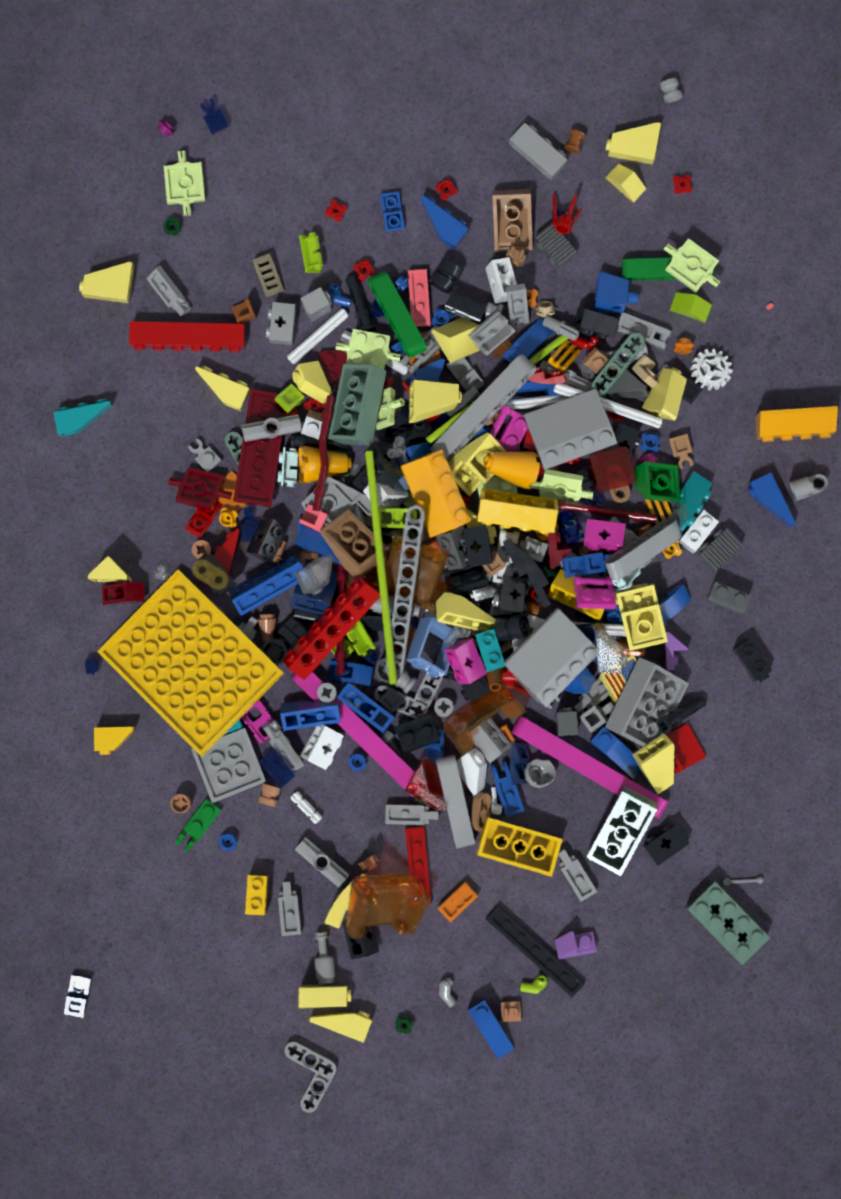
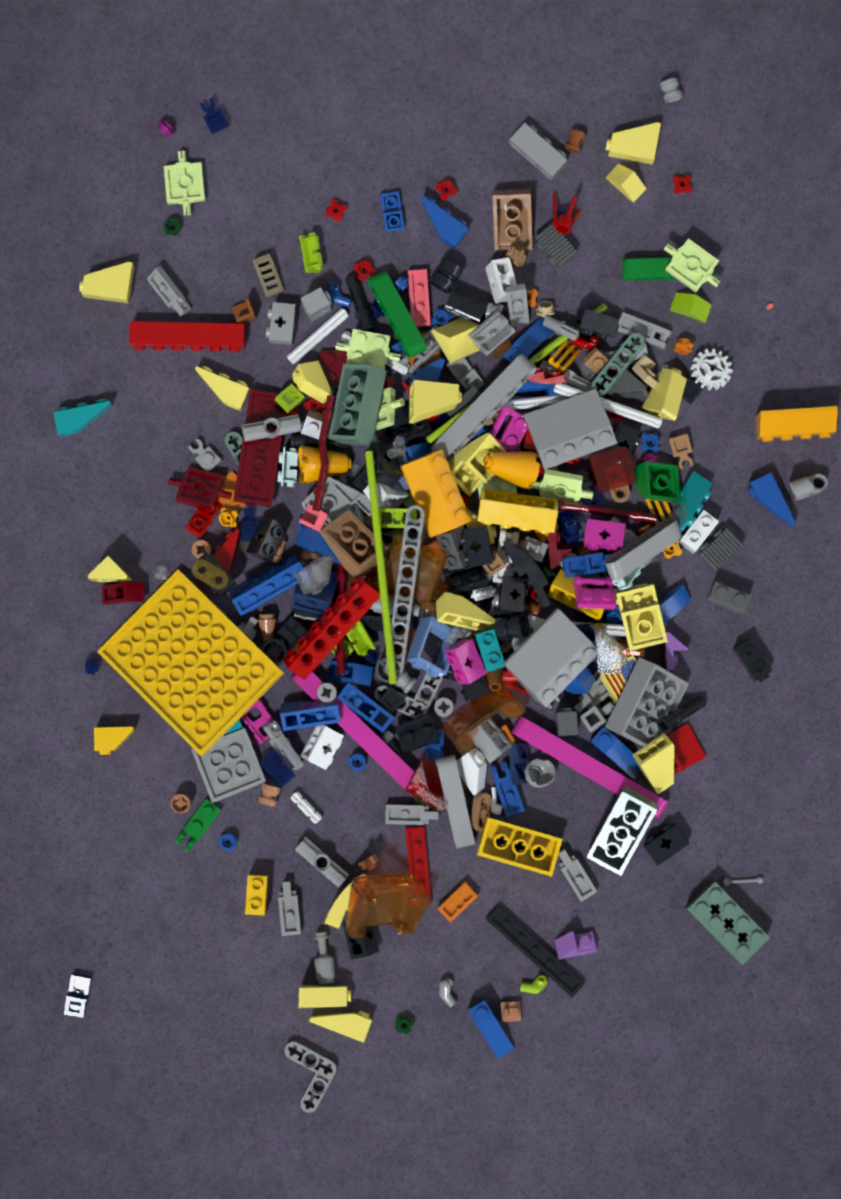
(612, 294): blue torso -> none

